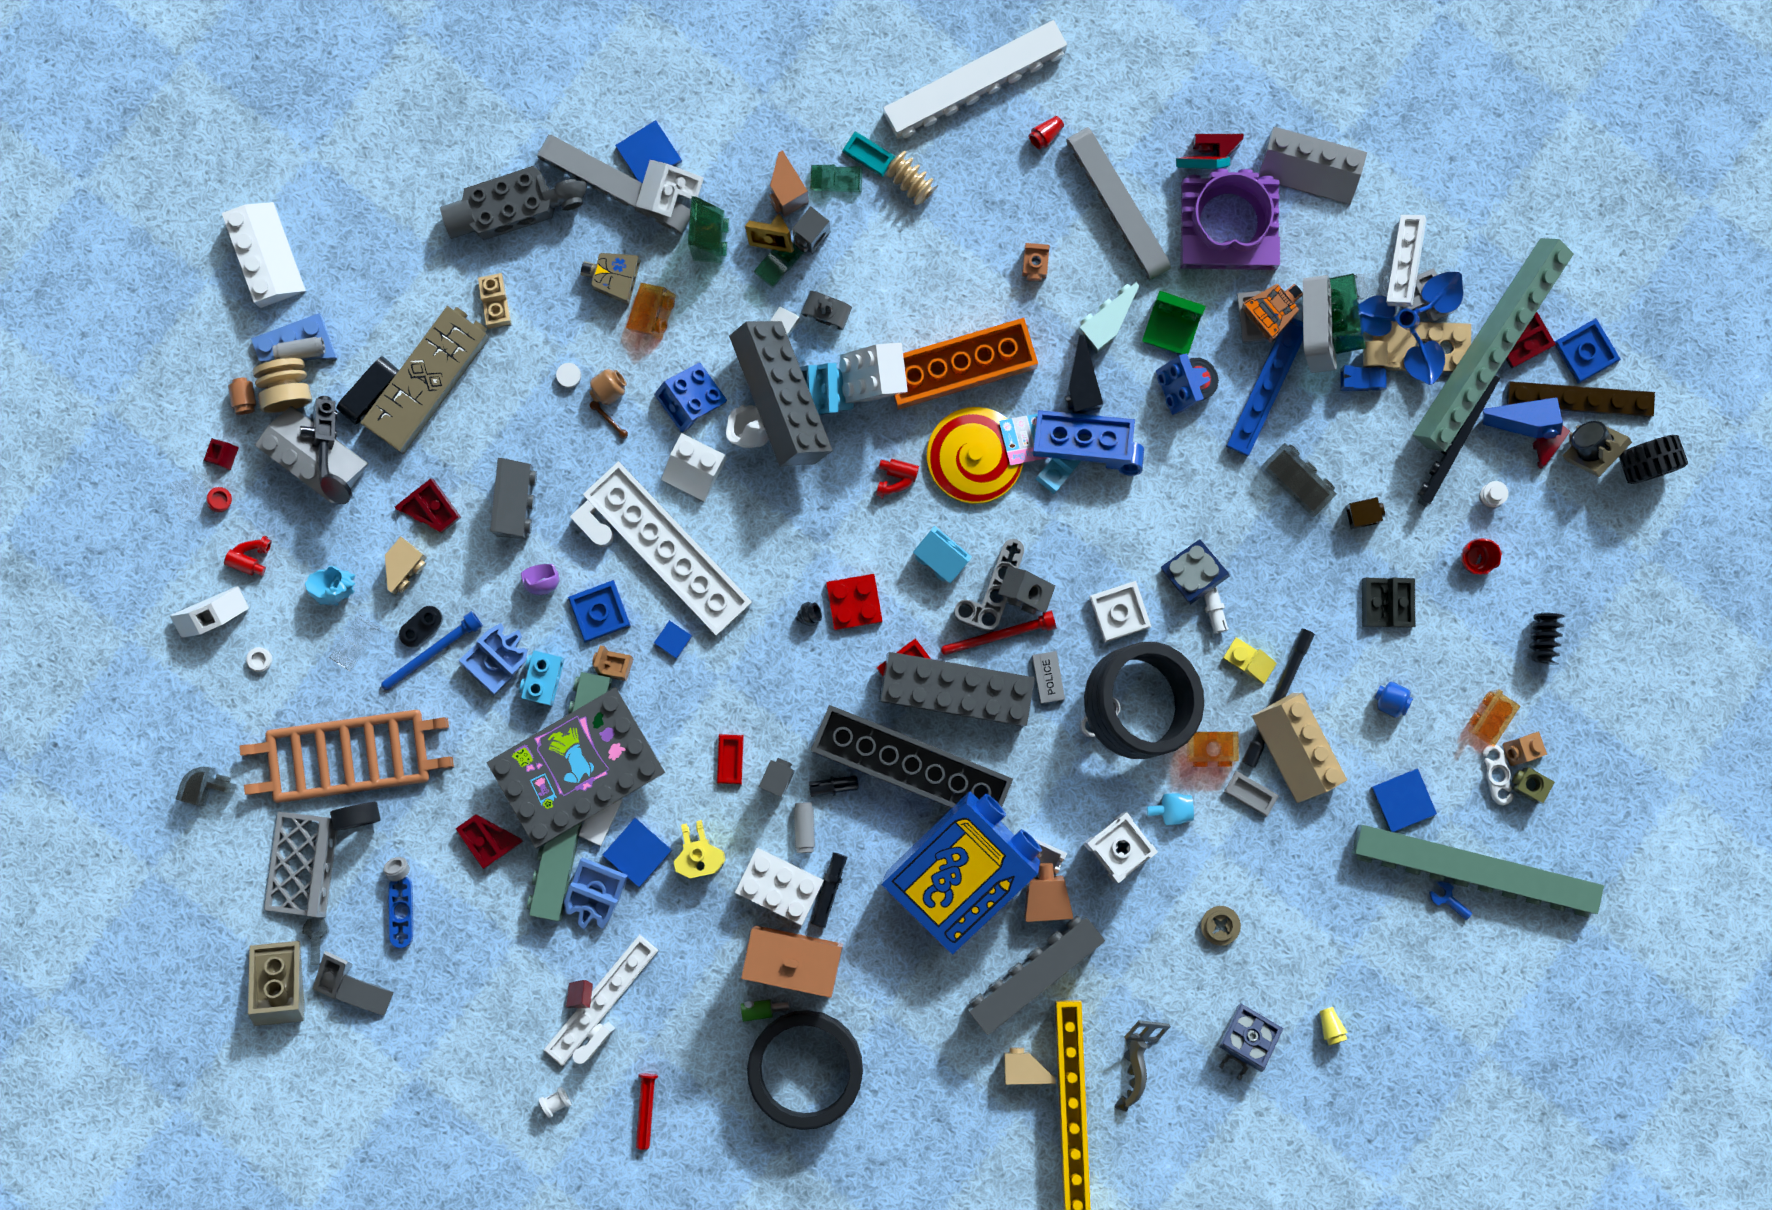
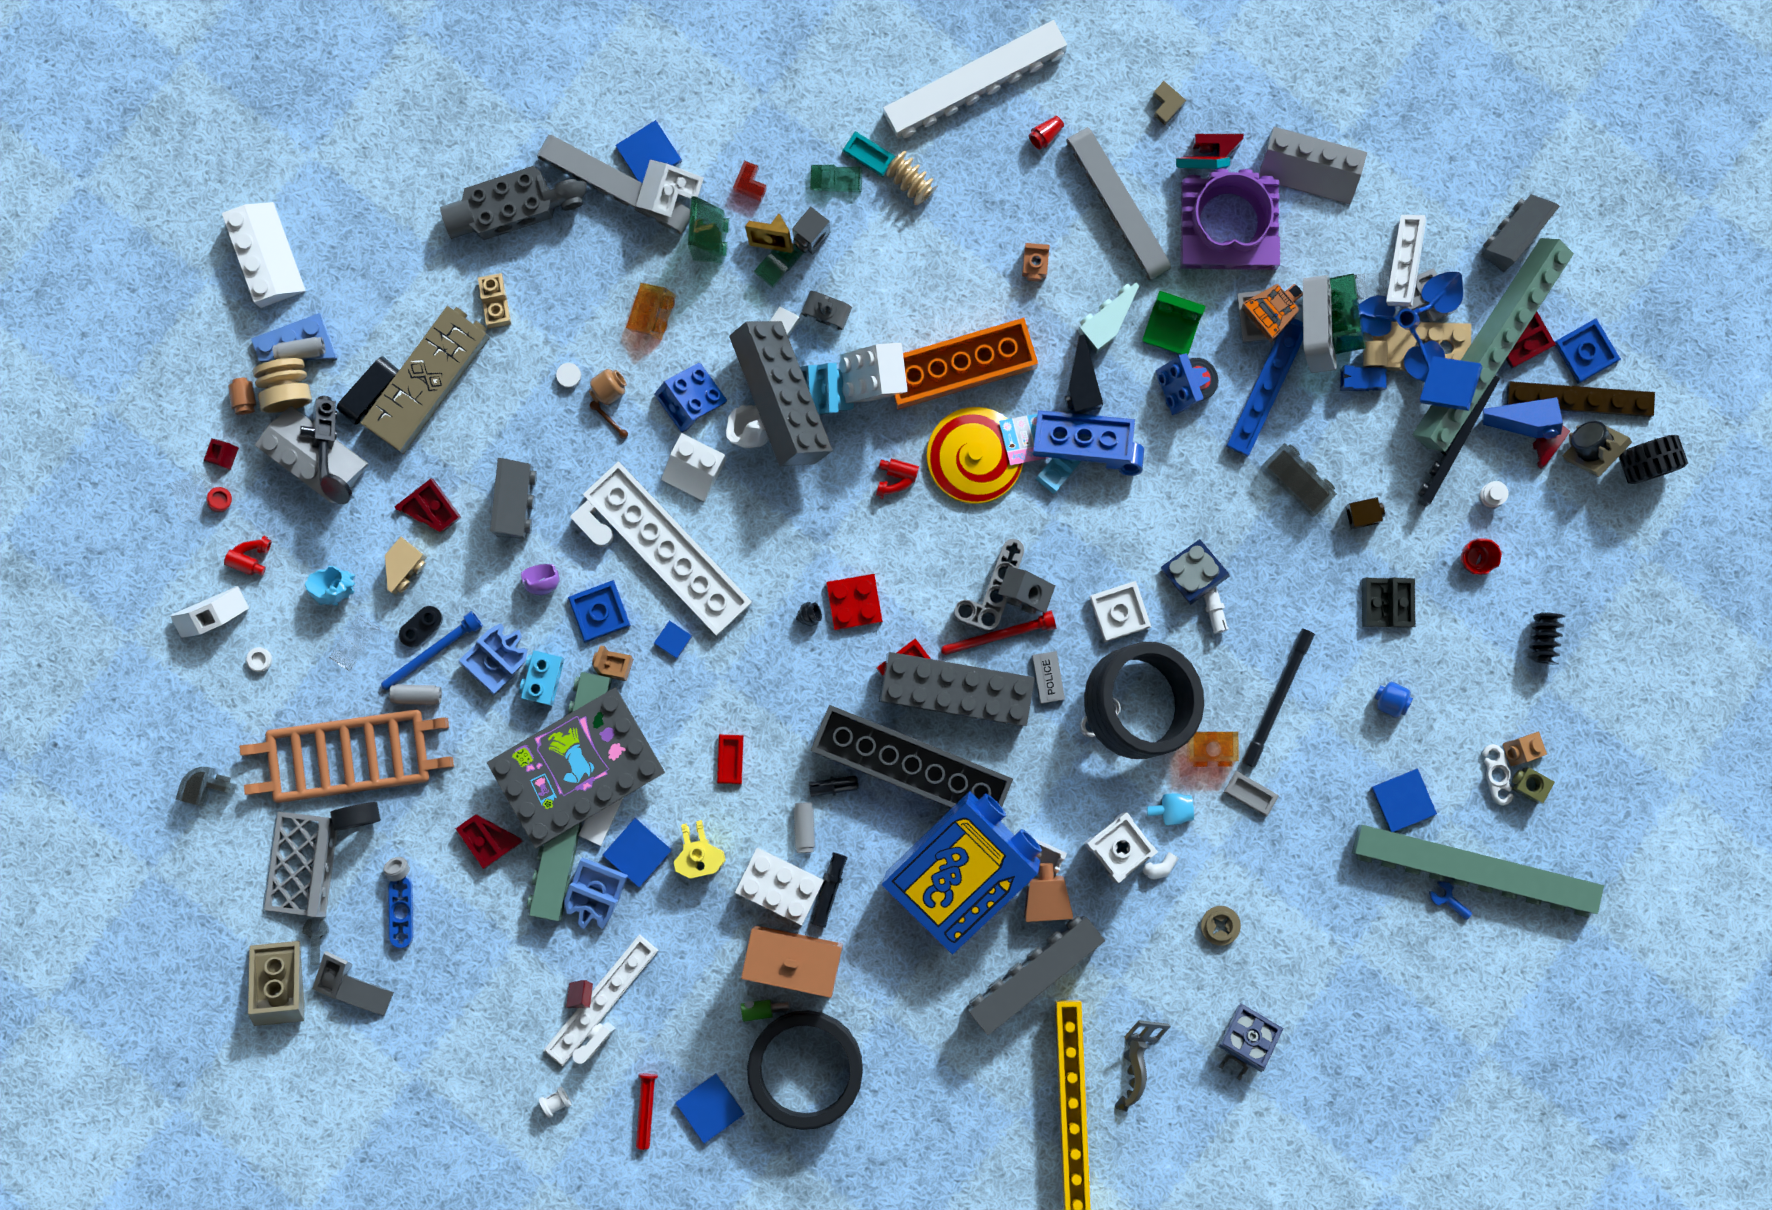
(415, 694): none -> light grey piece
(613, 275): dark tan torso -> none
(710, 1108): none -> blue tile
(746, 184): none -> clear red piece
(777, 777): dark grey brick -> none
(786, 187): nougat slope -> none
(941, 555): medium azure brick -> none
(1023, 1068): tan slope -> none
(1160, 870): none -> white arm
(1170, 100): none -> dark tan piece
(1251, 661): light yellow slope -> none
(1299, 747): tan slope -> none
(1332, 1027): light yellow cone -> none
(1451, 383): none -> blue tile
(1493, 717): clear orange bracket -> none
(1518, 231): none -> dark grey slope

